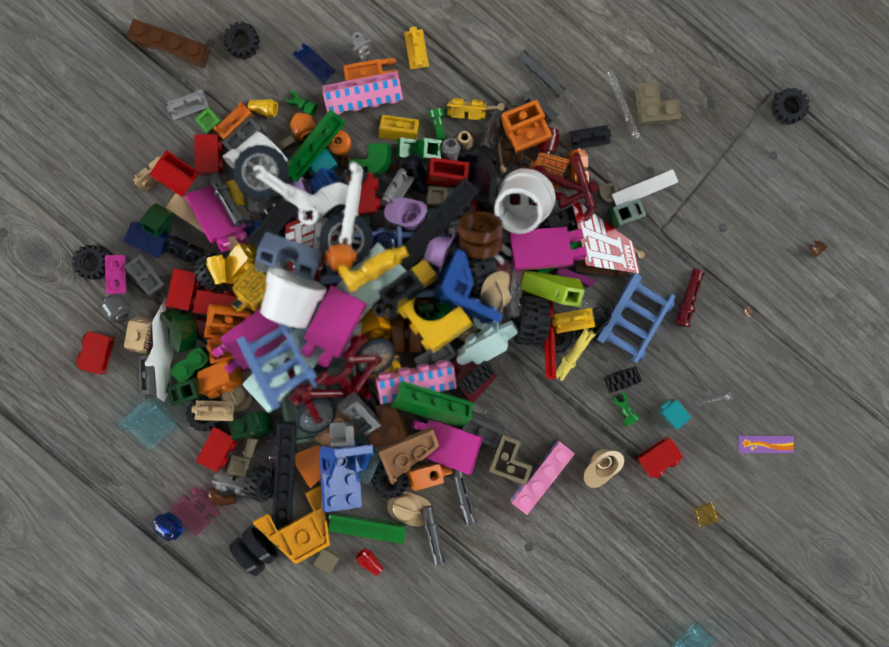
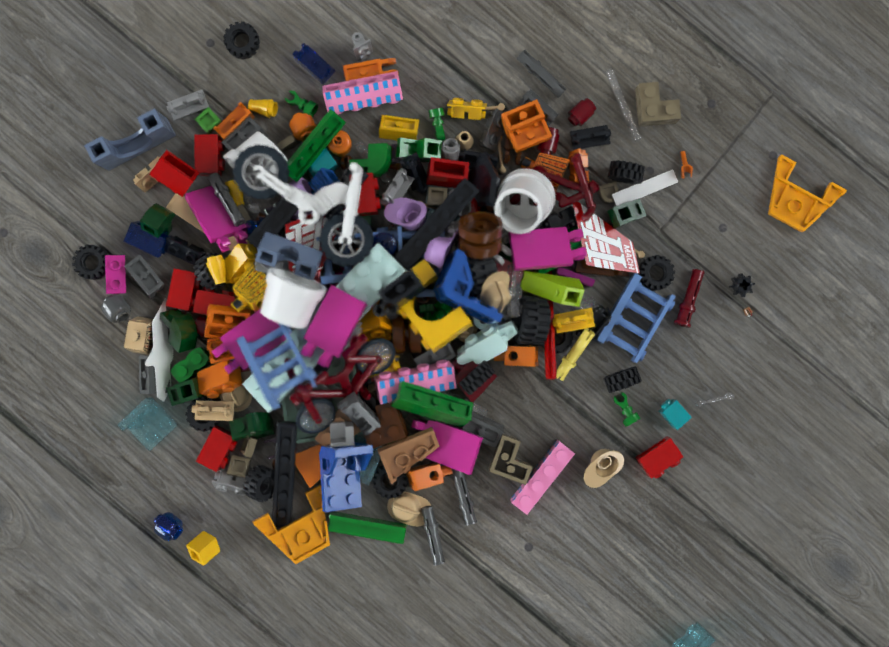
(95, 352): red piece -> none
(111, 154): none -> sand blue arch
(177, 45): reddish brown arch -> none
(191, 515): clear pink plate -> none
(203, 548): none -> yellow panel
(220, 500): reddish brown arm -> none
(253, 550): black wheel -> none
(326, 561): dark tan tile -> none
(340, 255): orange head -> none
(369, 561): red cone -> none
(372, 268): yellow piece -> none
(416, 48): yellow hinge -> none
(526, 356): none -> orange torso
(581, 112): none -> dark red brick
(626, 172): none -> black tyre
(667, 272): none -> black tyre
(686, 167): none -> orange hand
(705, 514): clear yellow tile -> none
(742, 290): none -> black gear
(766, 444): medium lavender sticker -> none
(794, 204): none -> light orange wing
(798, 98): black tyre -> none
(818, 249): reddish brown hinge -> none

